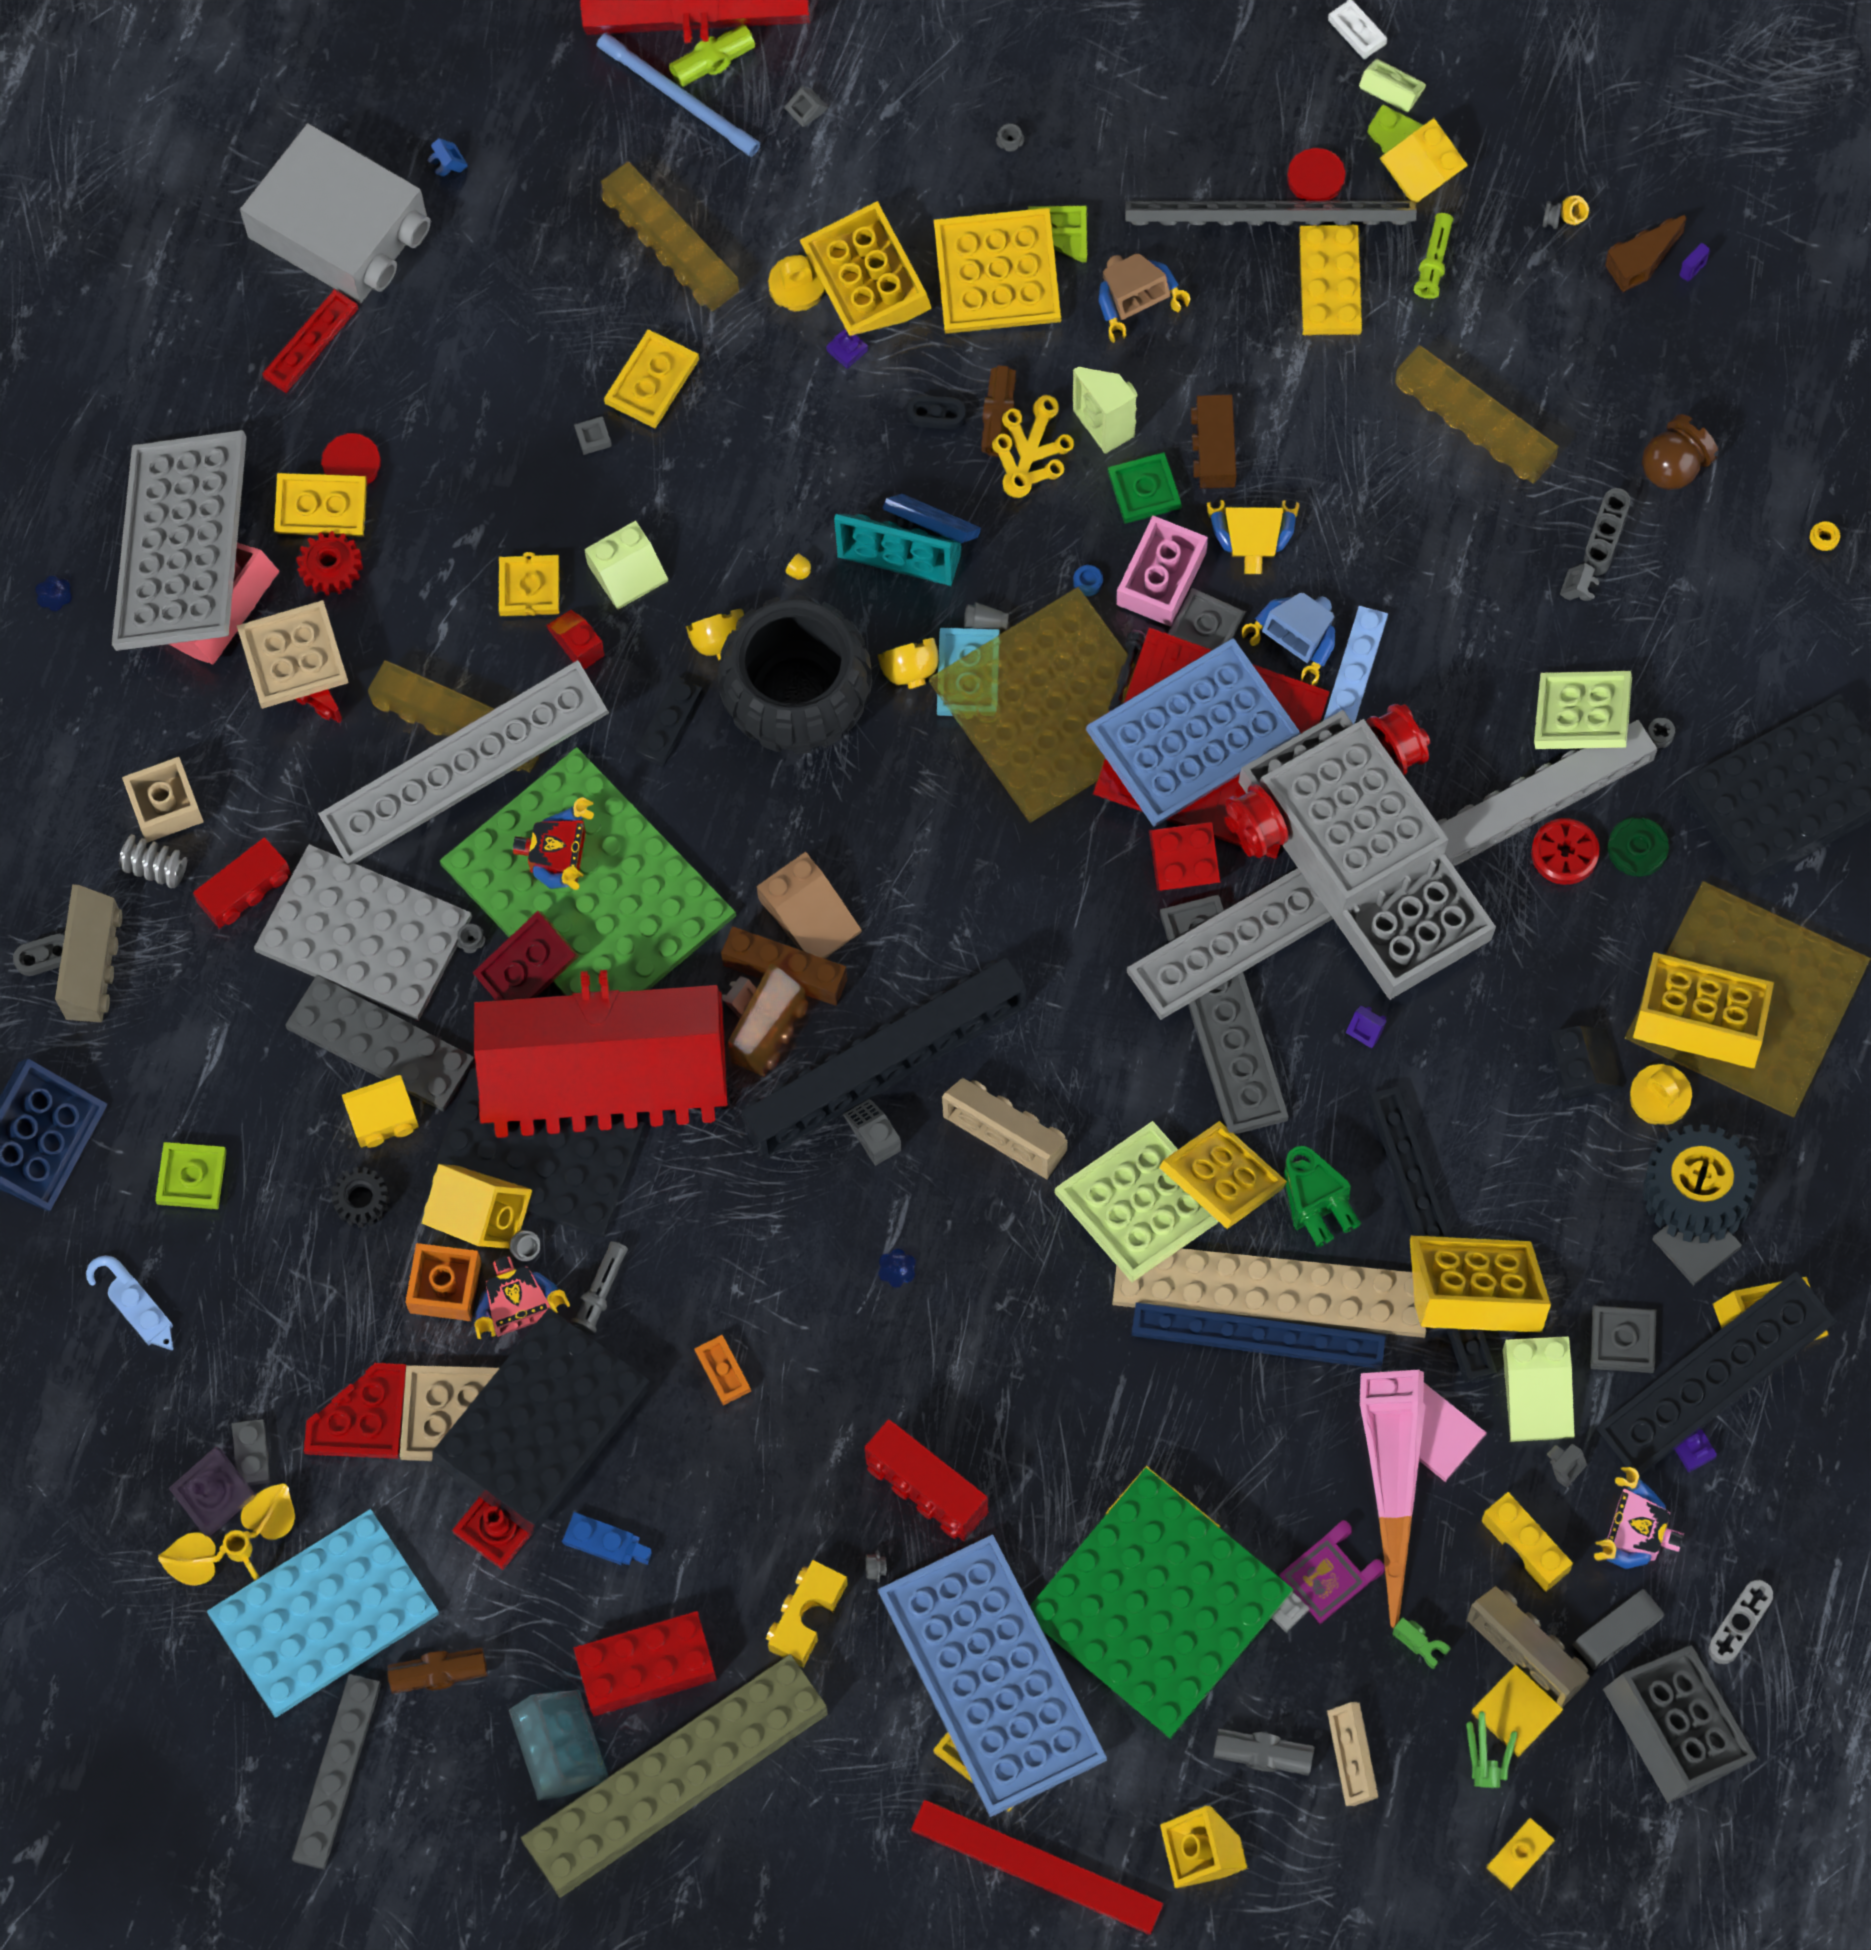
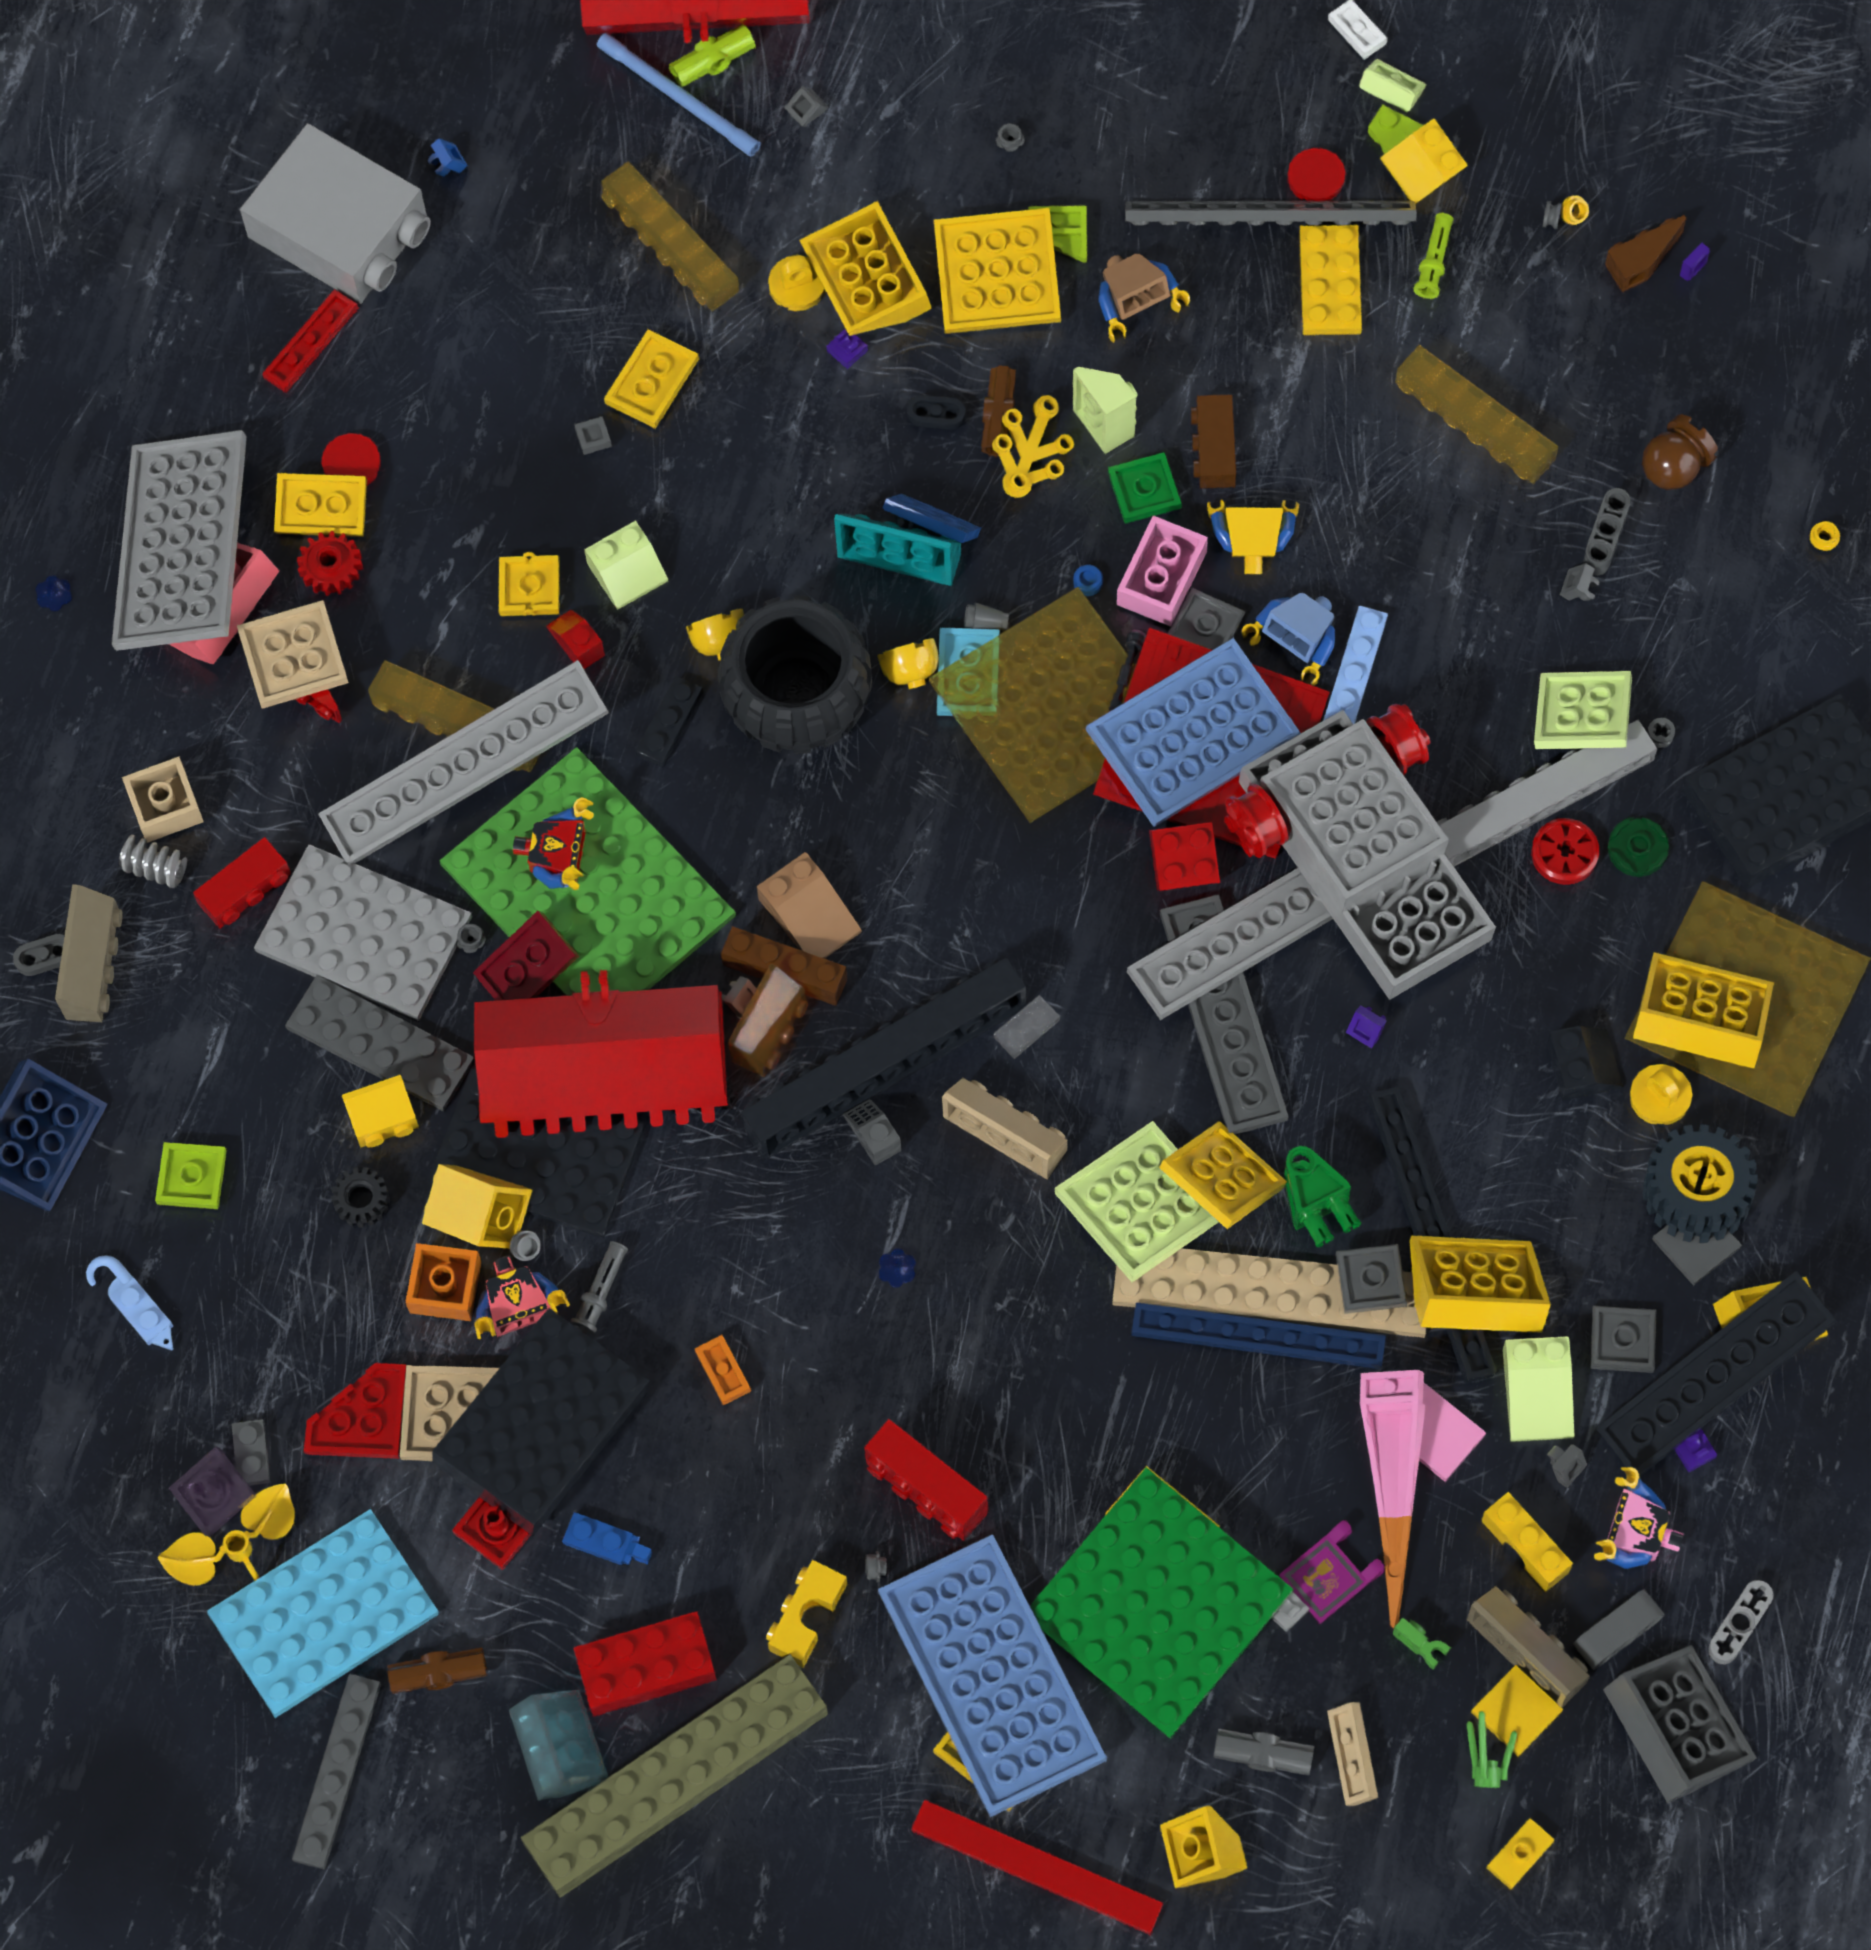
(798, 567): yellow hinge -> none
(1026, 1026): none -> clear plate
(1371, 1279): none -> dark grey tile

